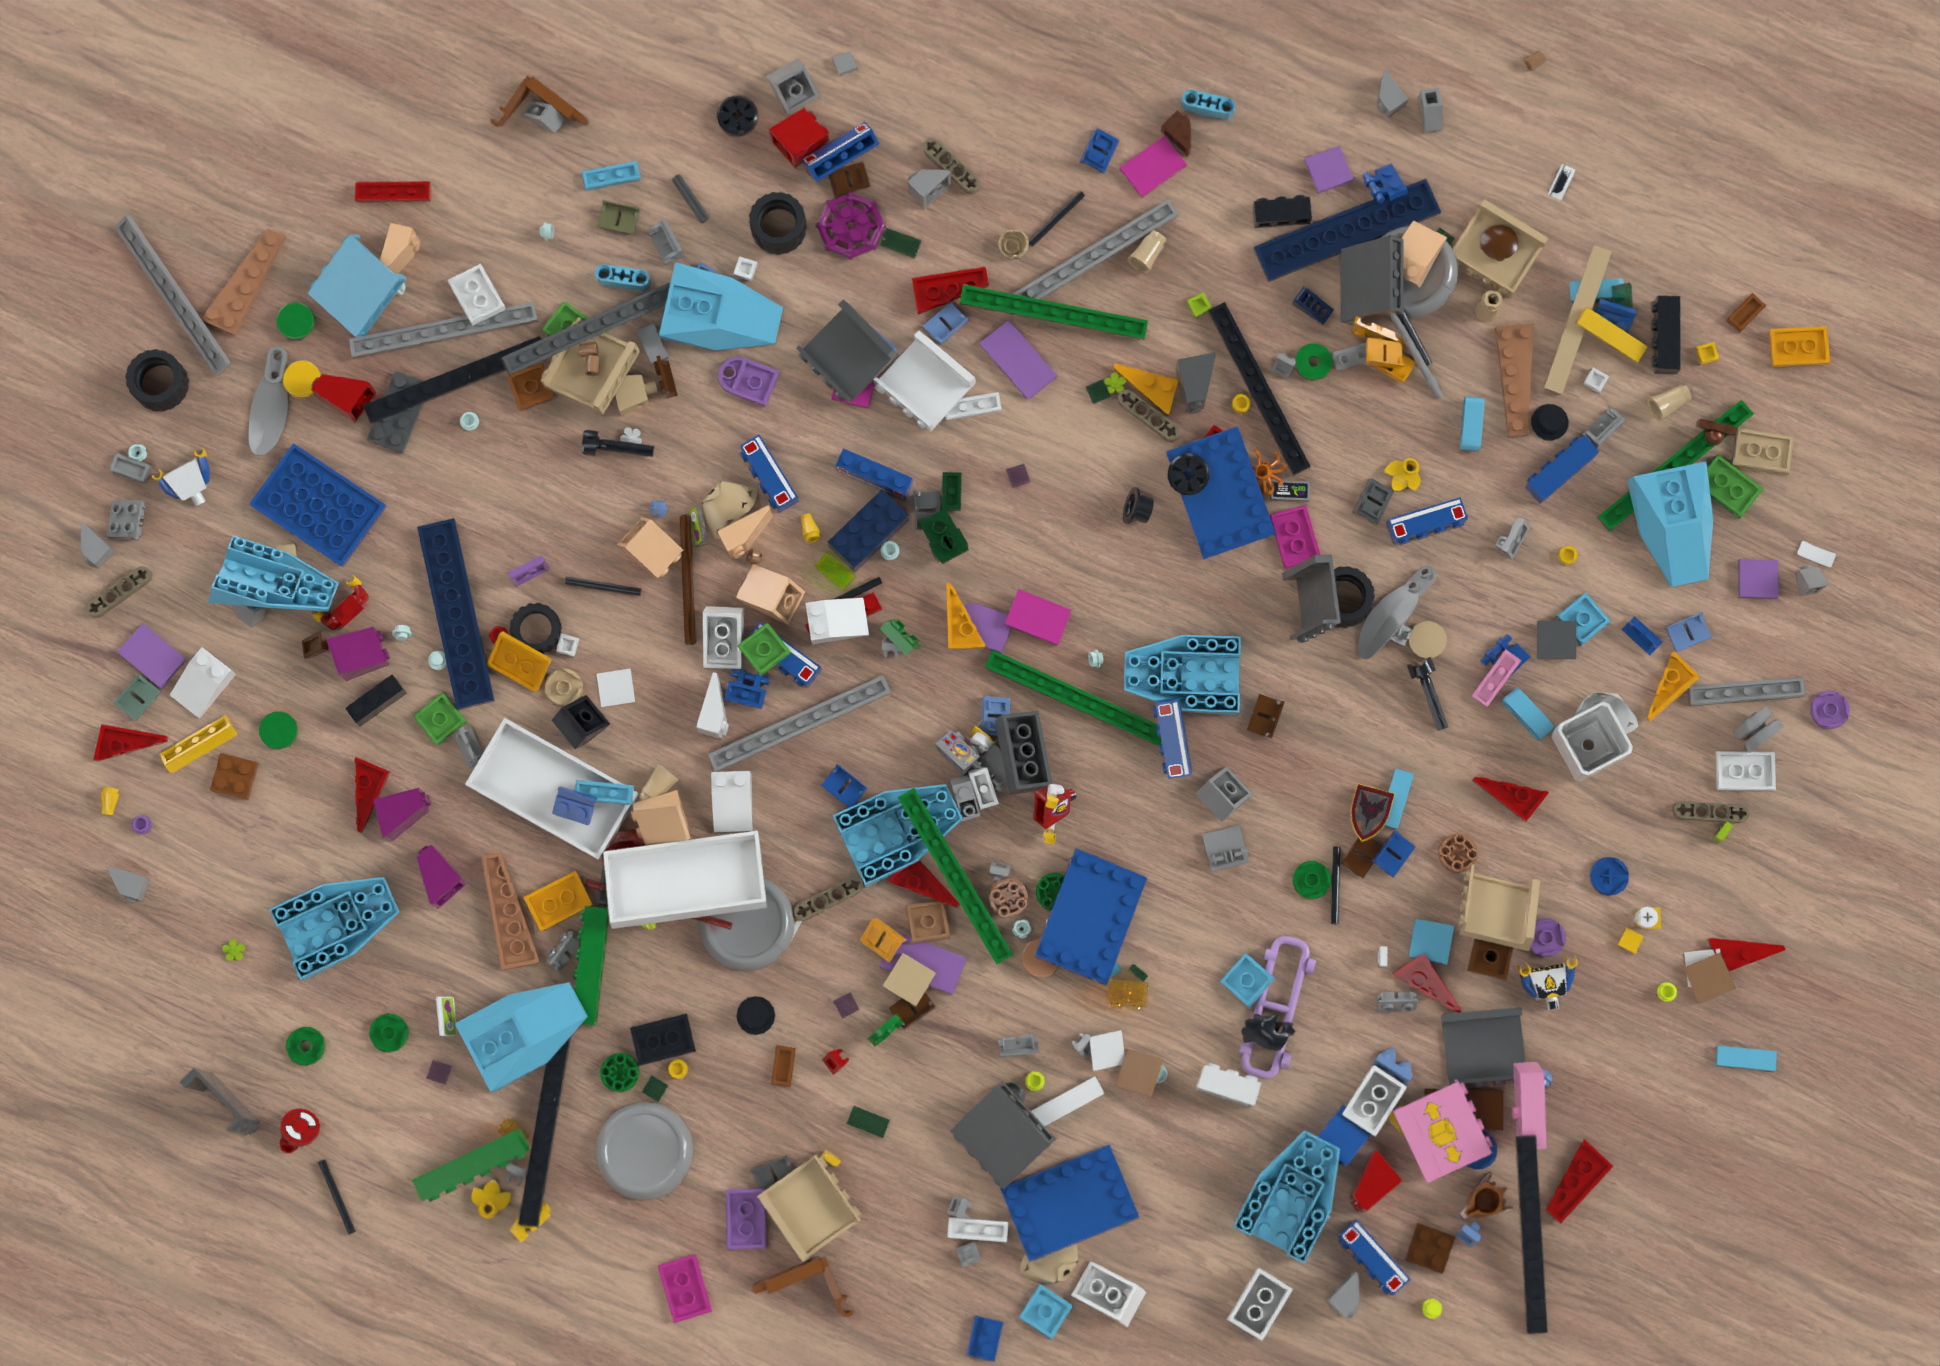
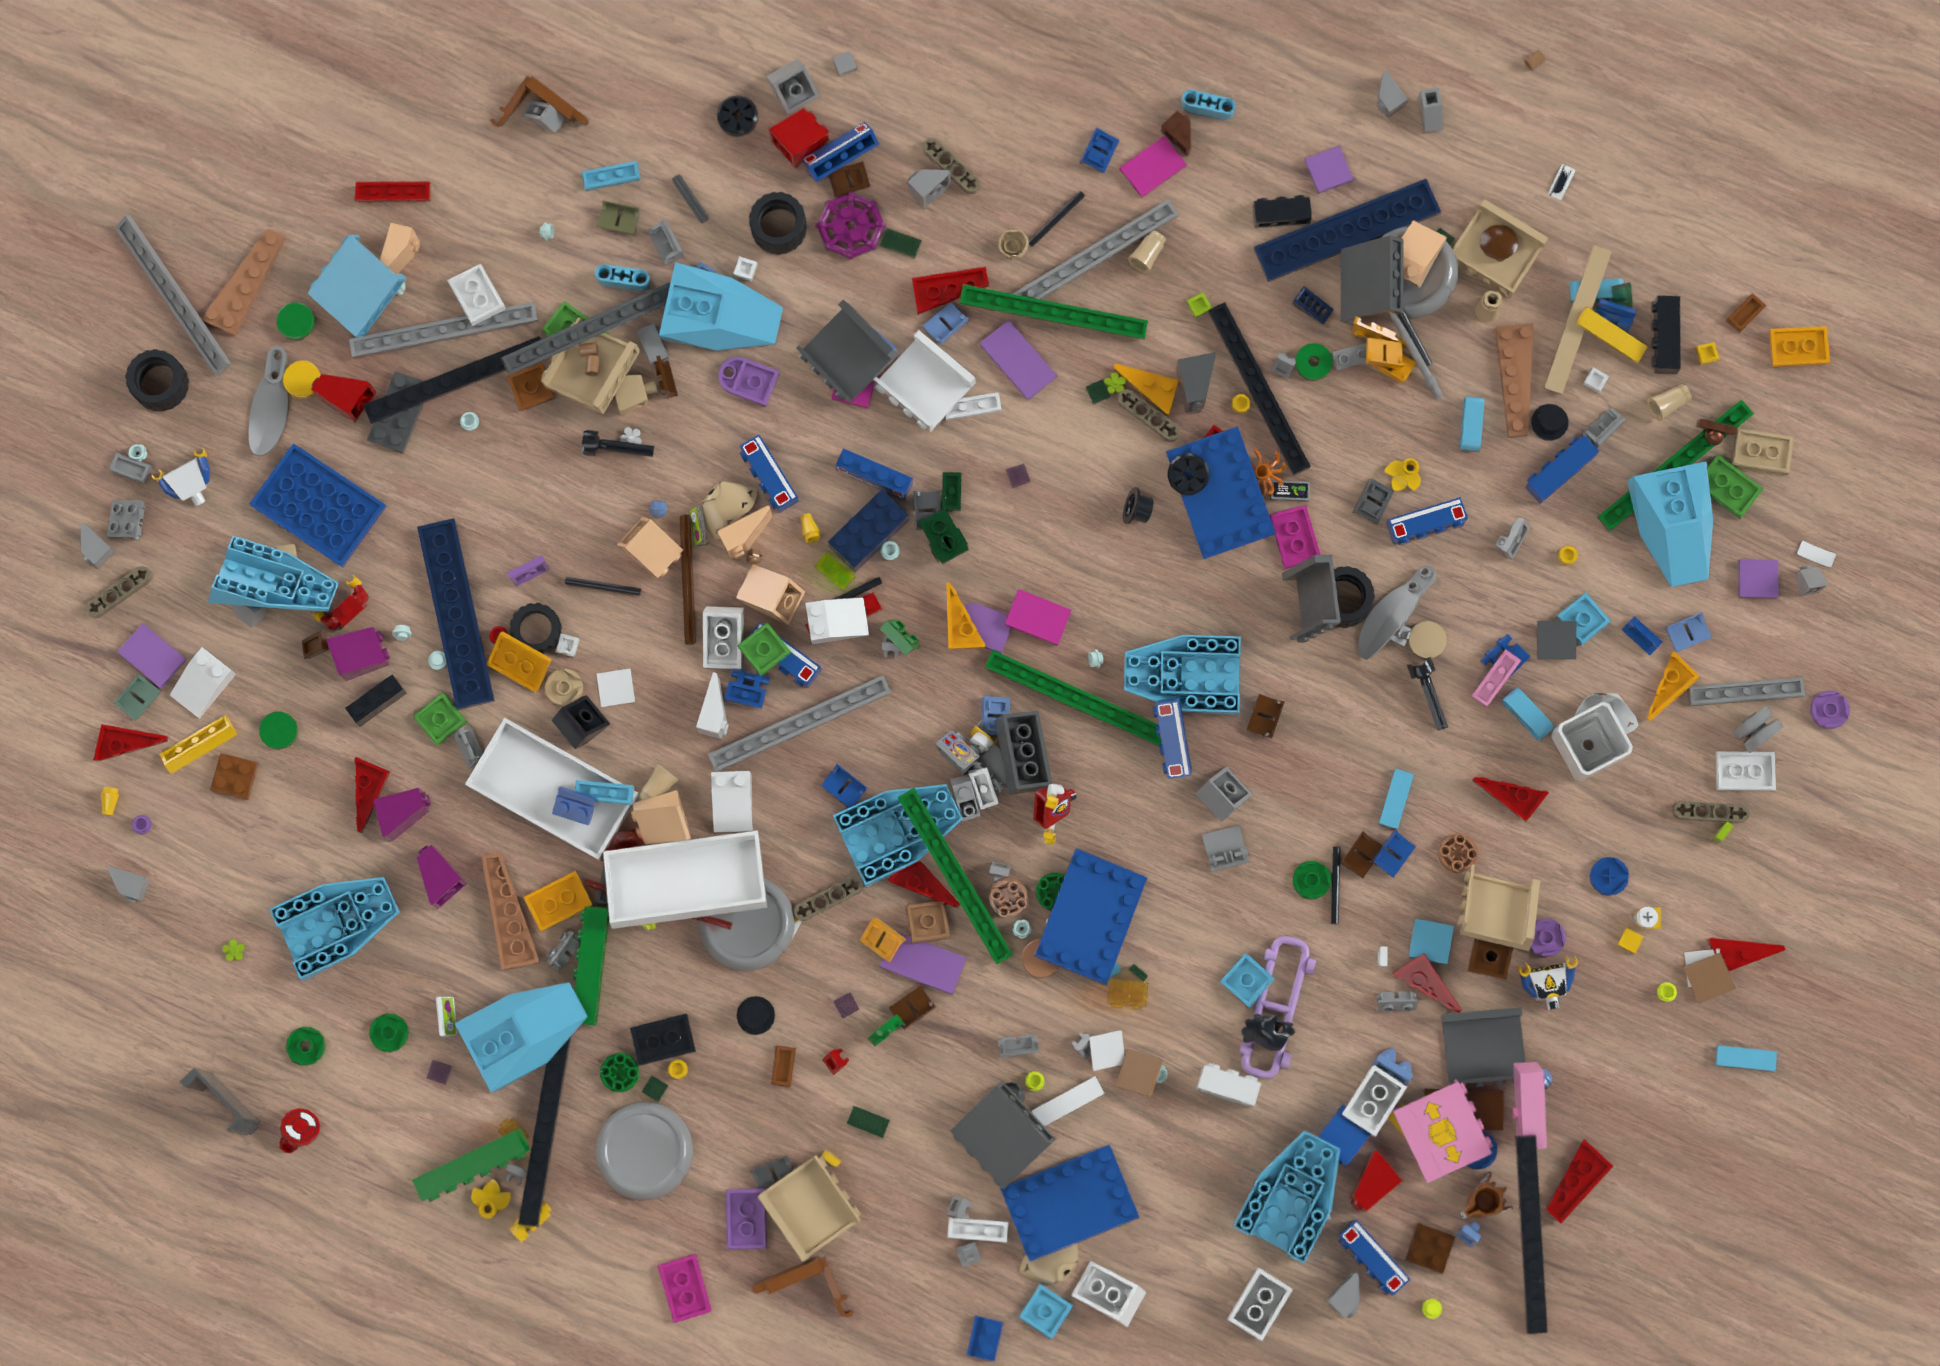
(337, 1197): black bar -> none
(909, 979): tan tile -> none
(1370, 810): shield -> none
(1390, 181): blue plate -> none

